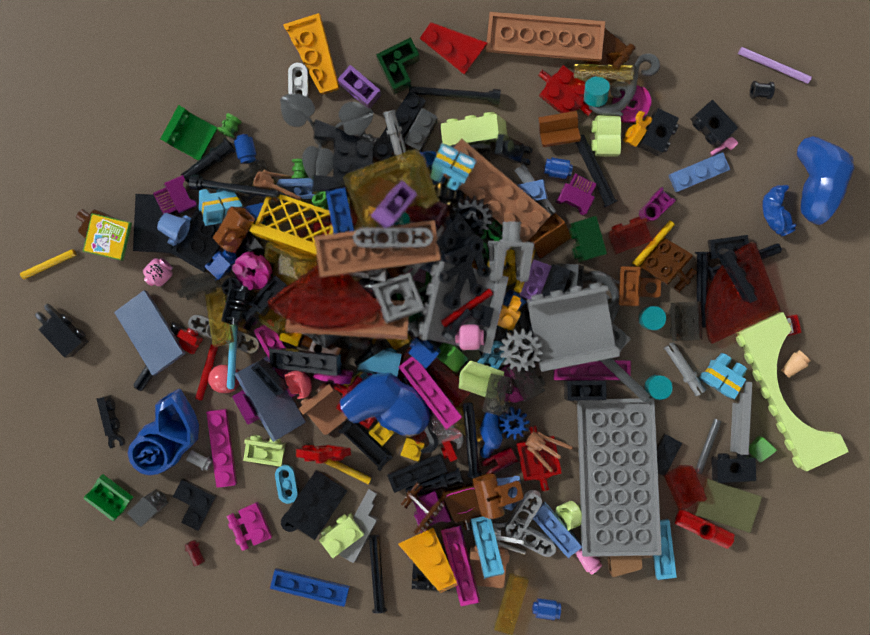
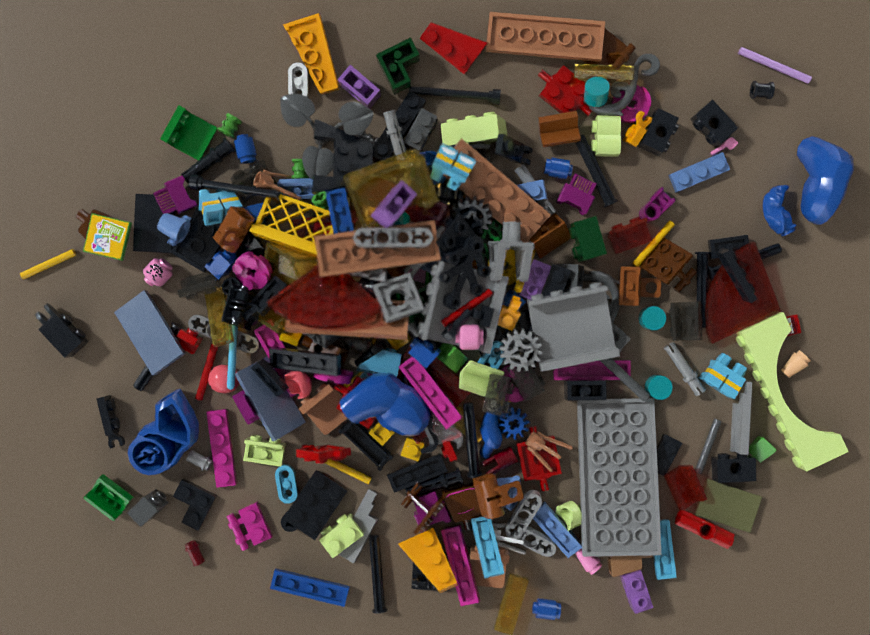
(636, 591): none -> medium lavender brick

